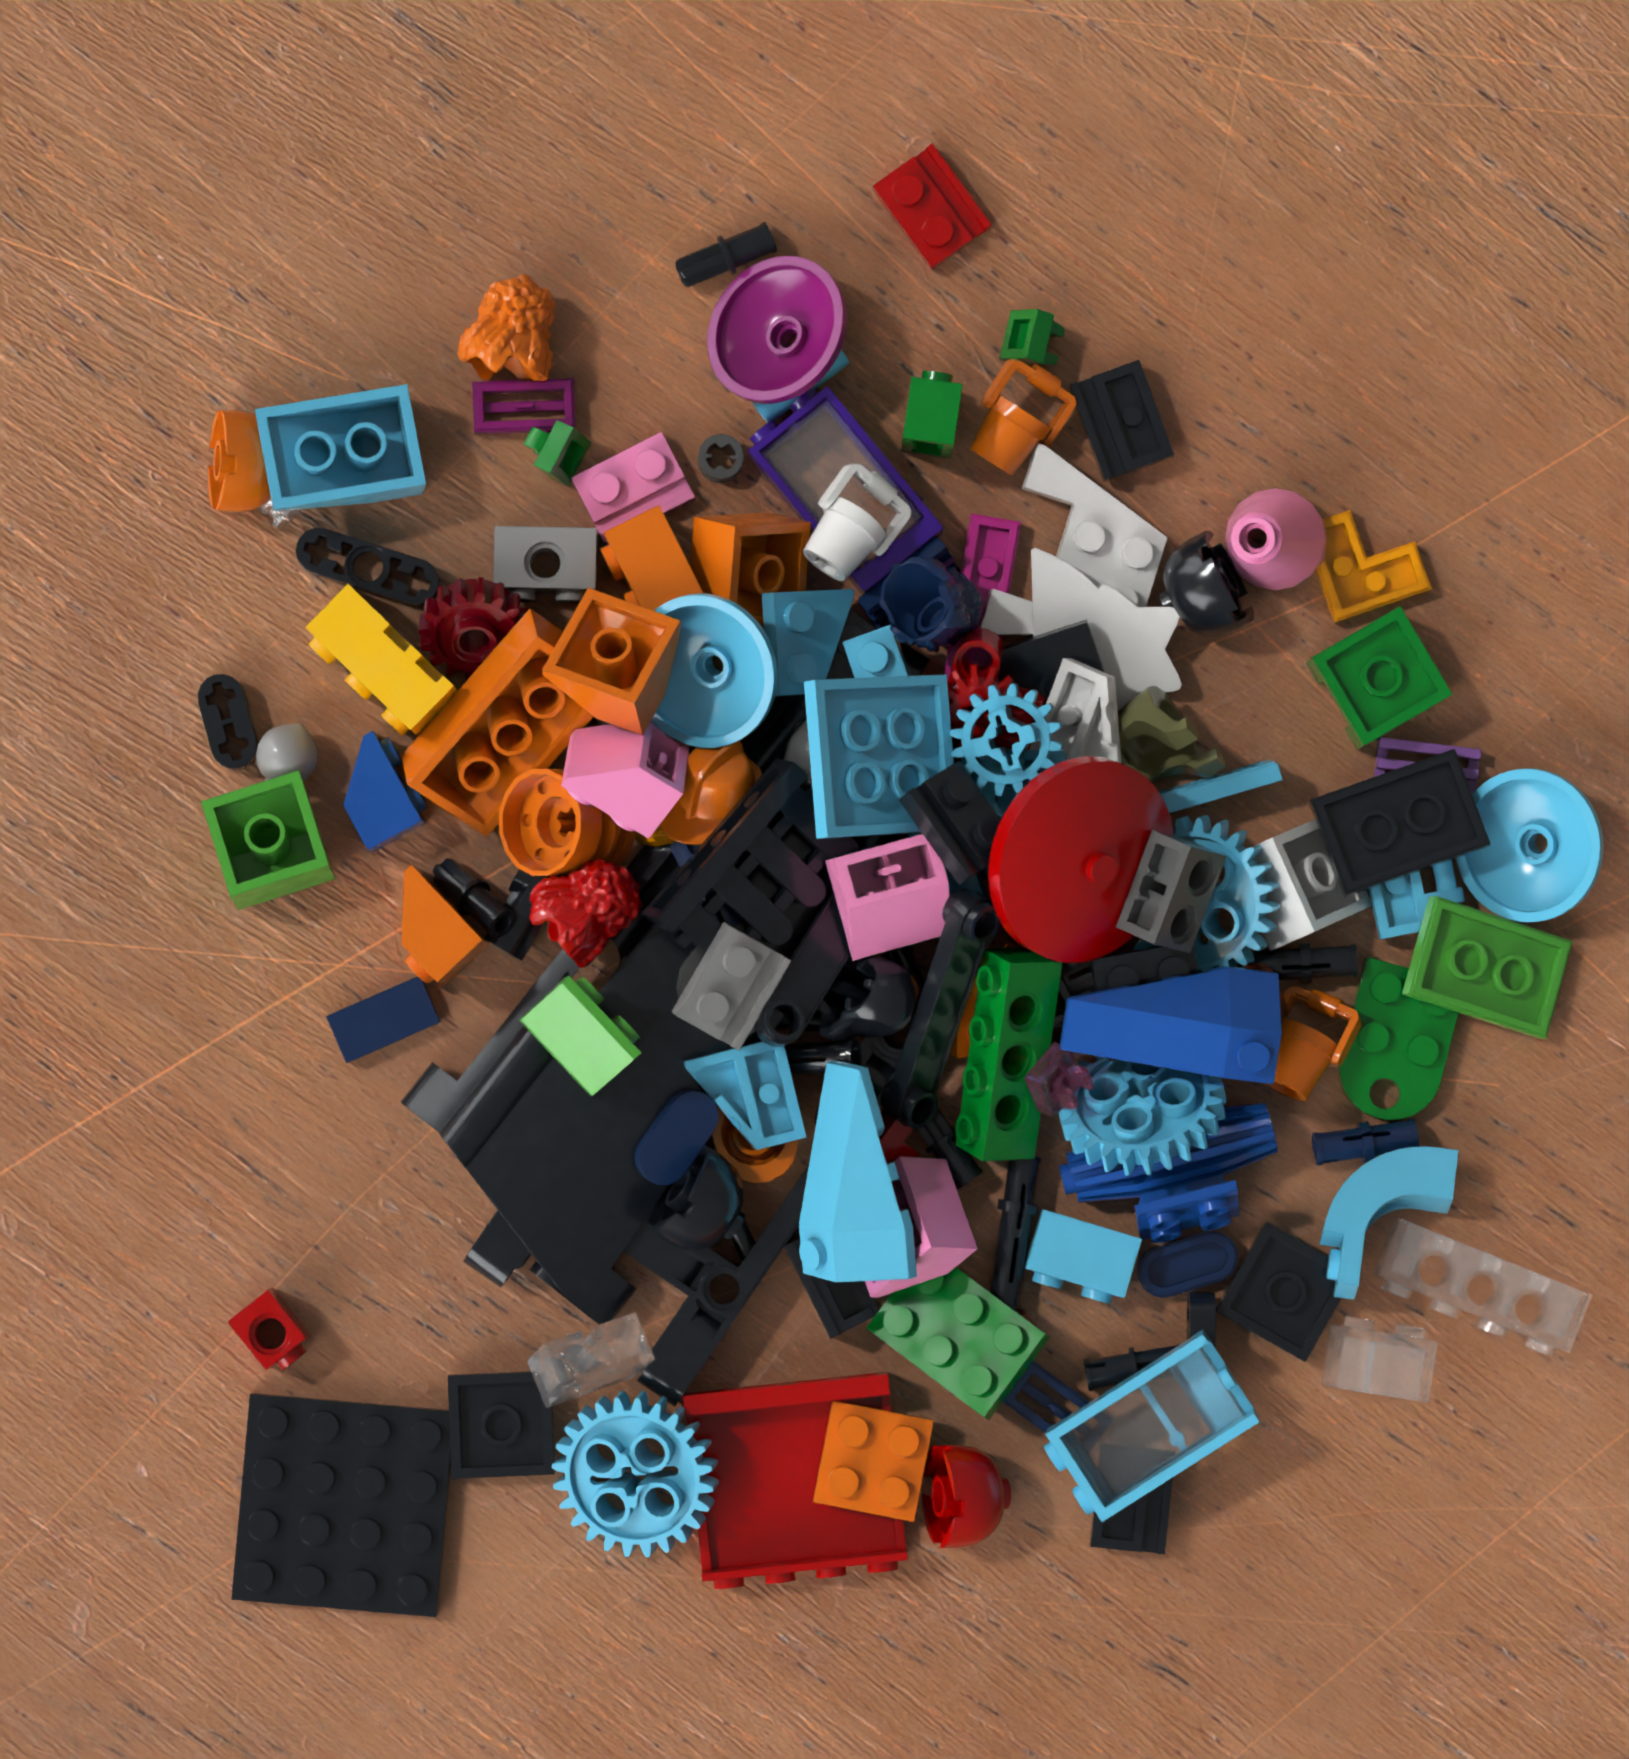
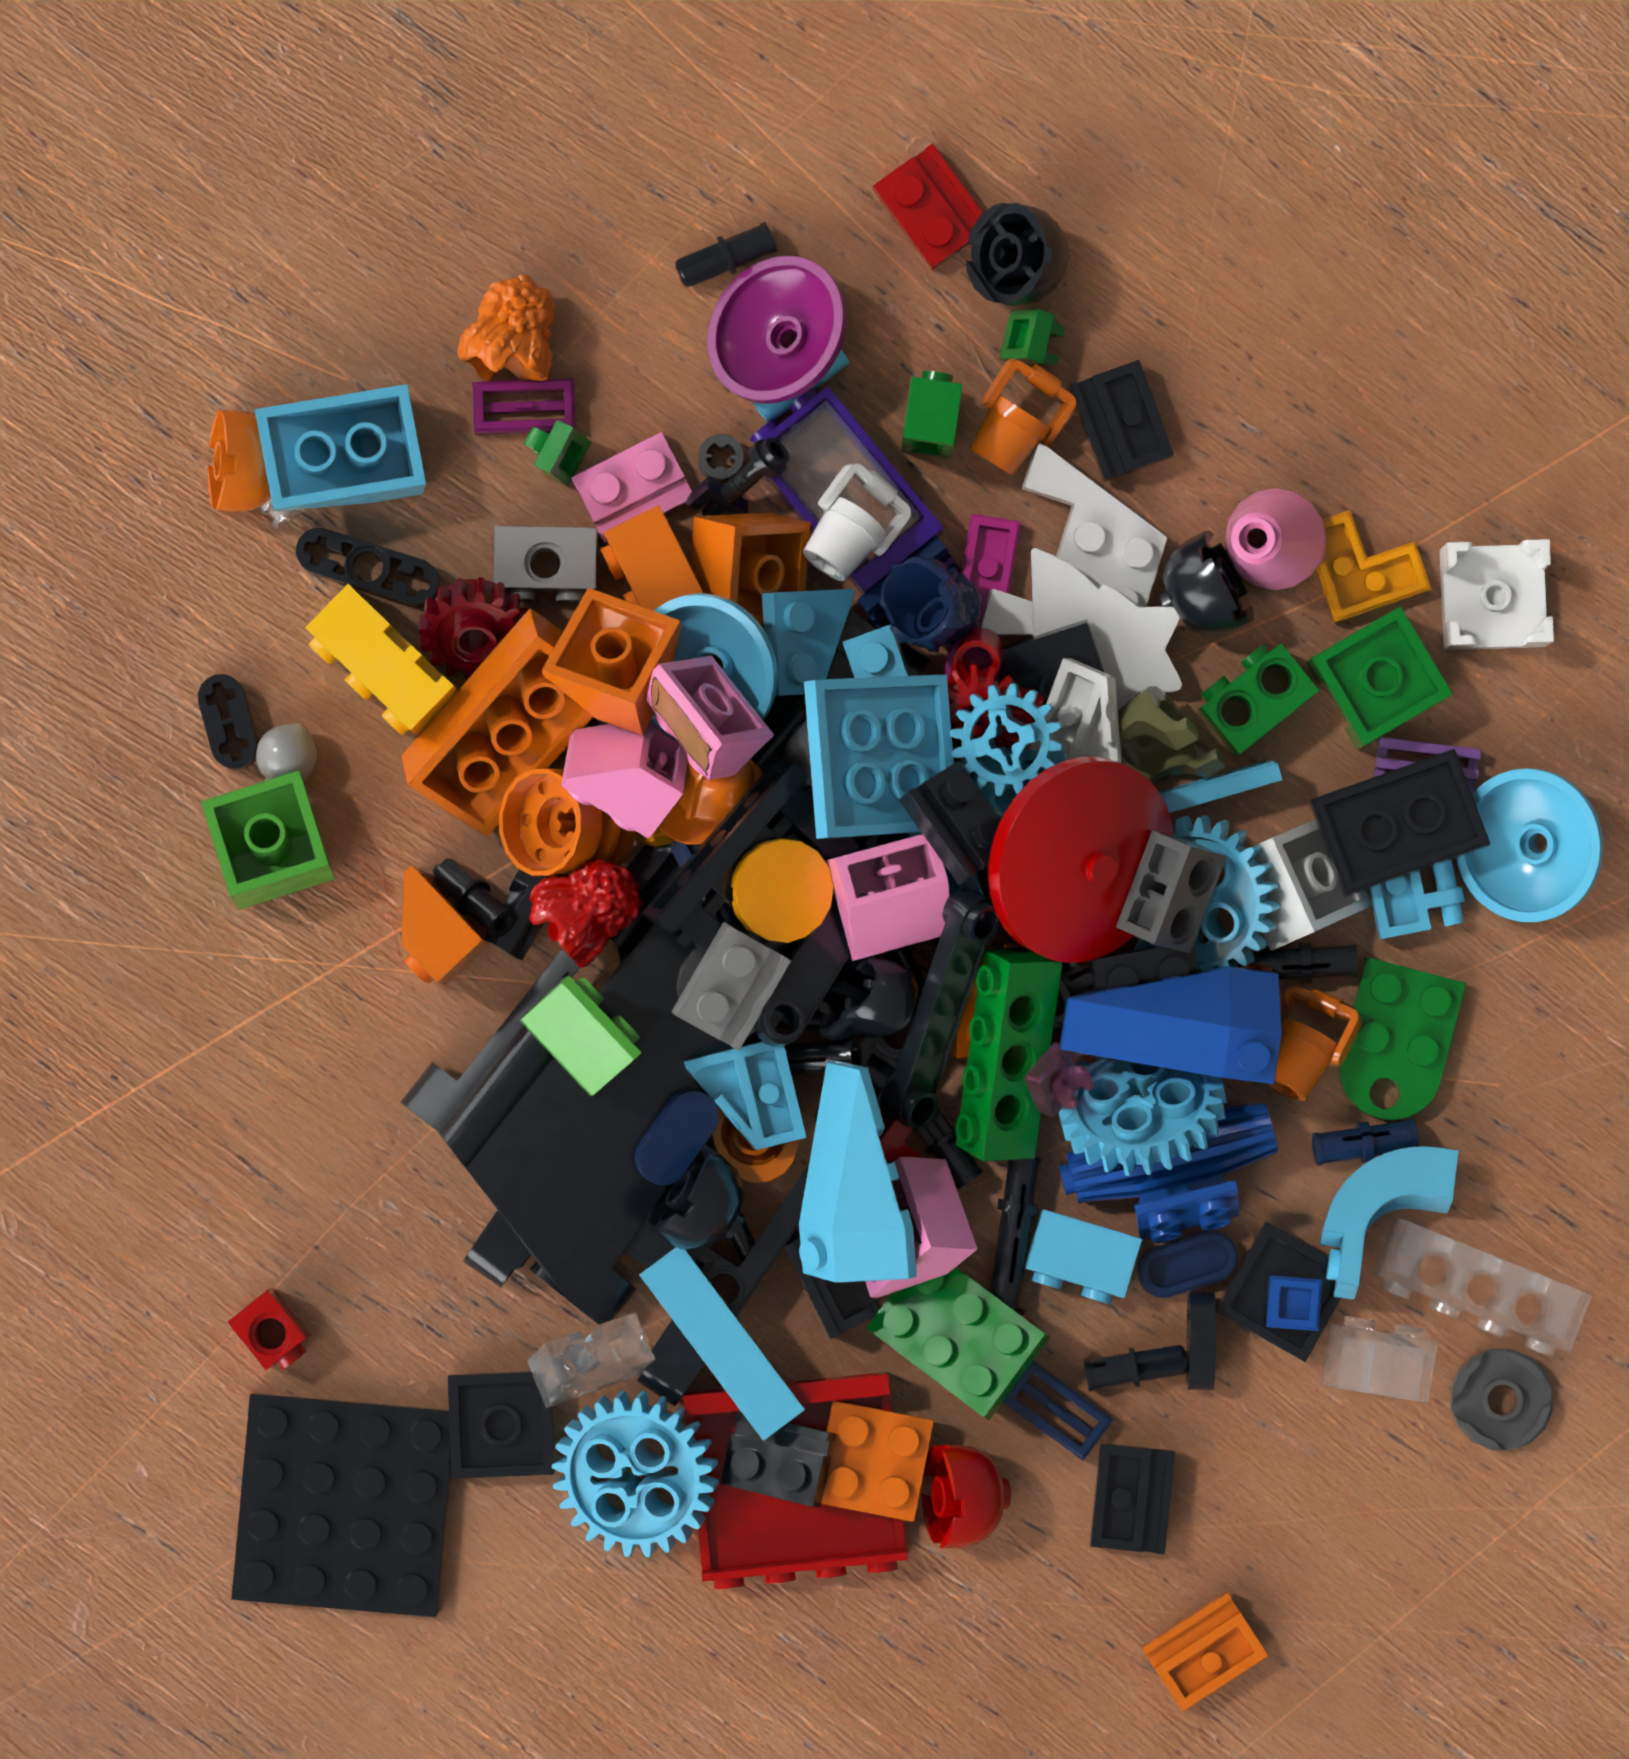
(378, 798): blue slope -> none
(383, 1019): dark blue tile -> none
(706, 715): none -> bright pink slope
(722, 1342): none -> medium azure tile
(767, 459): none -> black hinge
(781, 890): none -> light orange tile
(785, 1465): none -> black plate
(1016, 254): none -> black cylinder
(1150, 1427): clear door -> none
(1204, 1651): none -> orange plate
(1264, 708): none -> green brick
(1293, 1303): none -> blue tile
(1470, 1399): none -> dark grey tile
(1487, 967): bright green tile -> none
(1495, 595): none -> white panel

